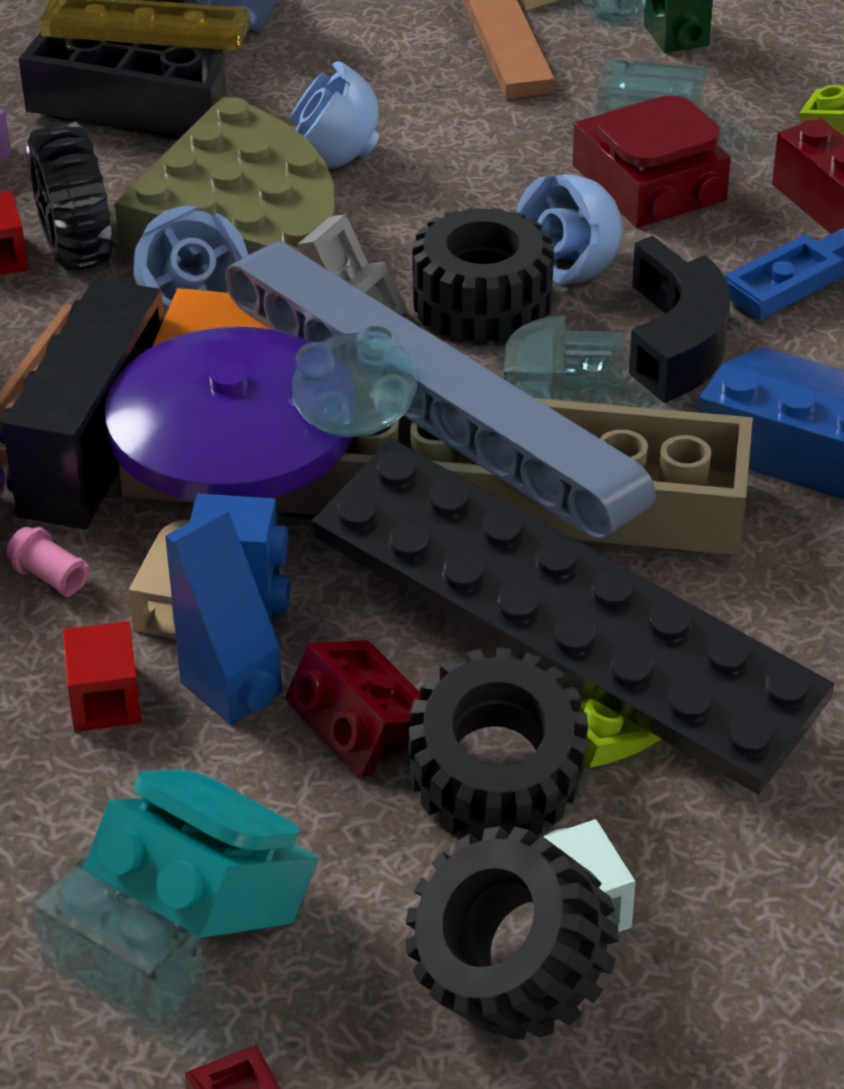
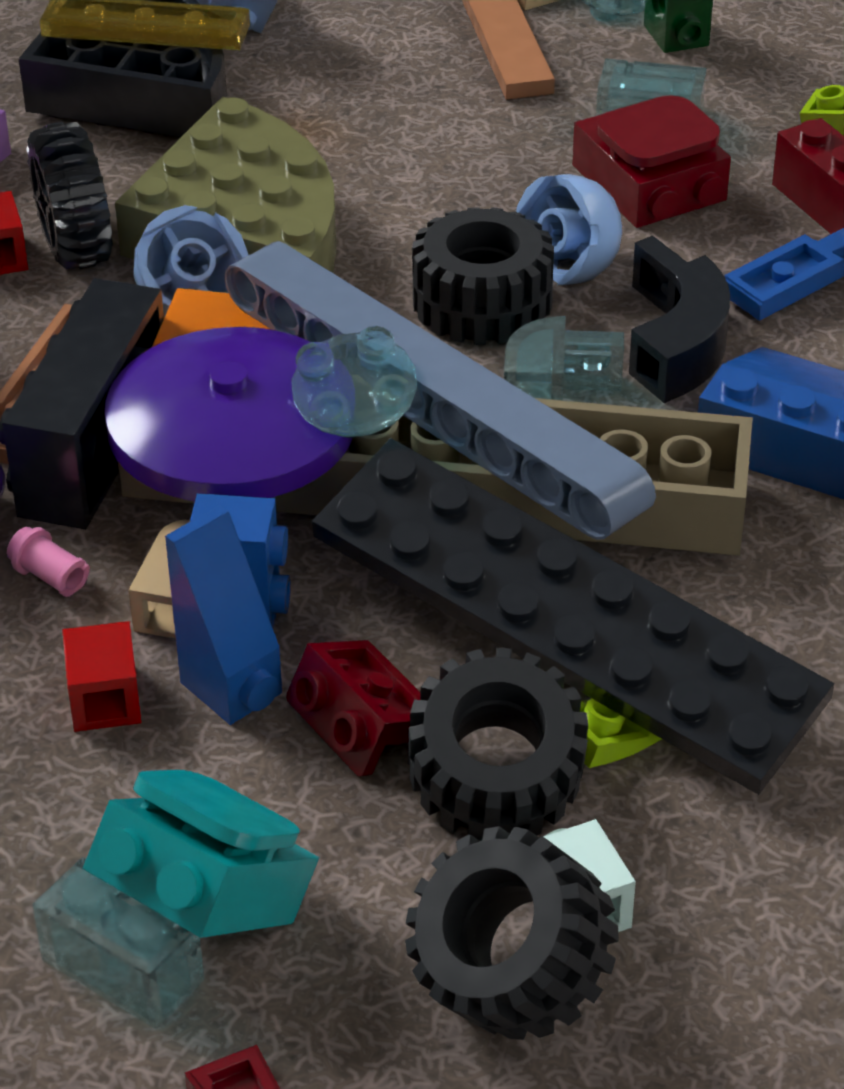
(338, 116): light blue cylinder -> none
(338, 250): light grey slope -> none

